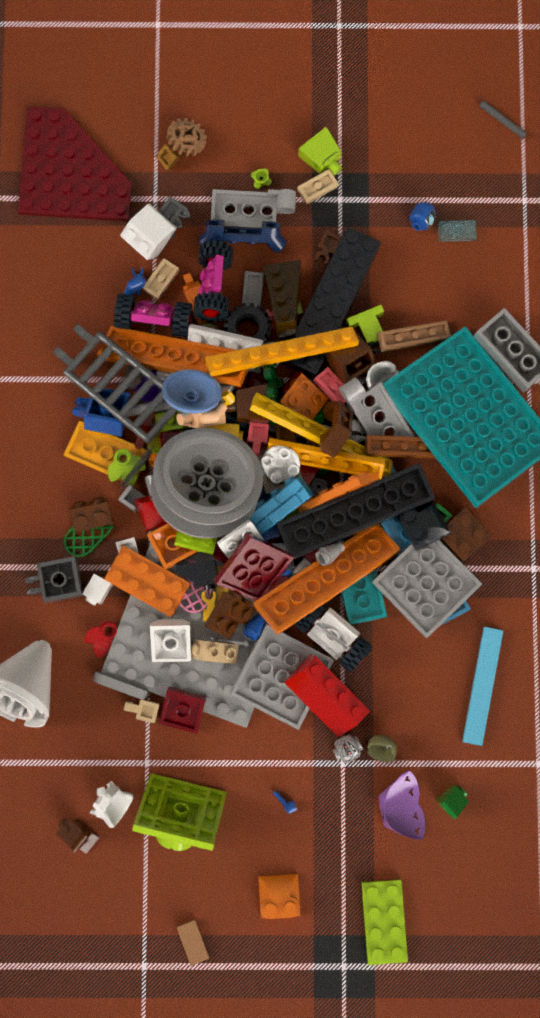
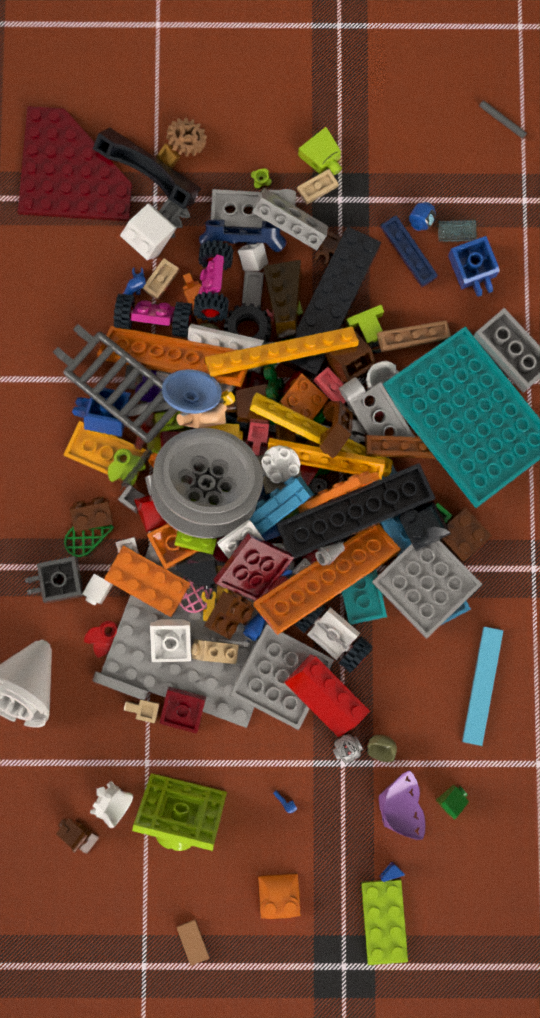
(120, 149): none -> black arch
(253, 257): none -> white panel
(290, 219): none -> light grey brick
(391, 872): none -> blue slope
(409, 251): none -> dark blue plate
(470, 274): none -> blue hinge

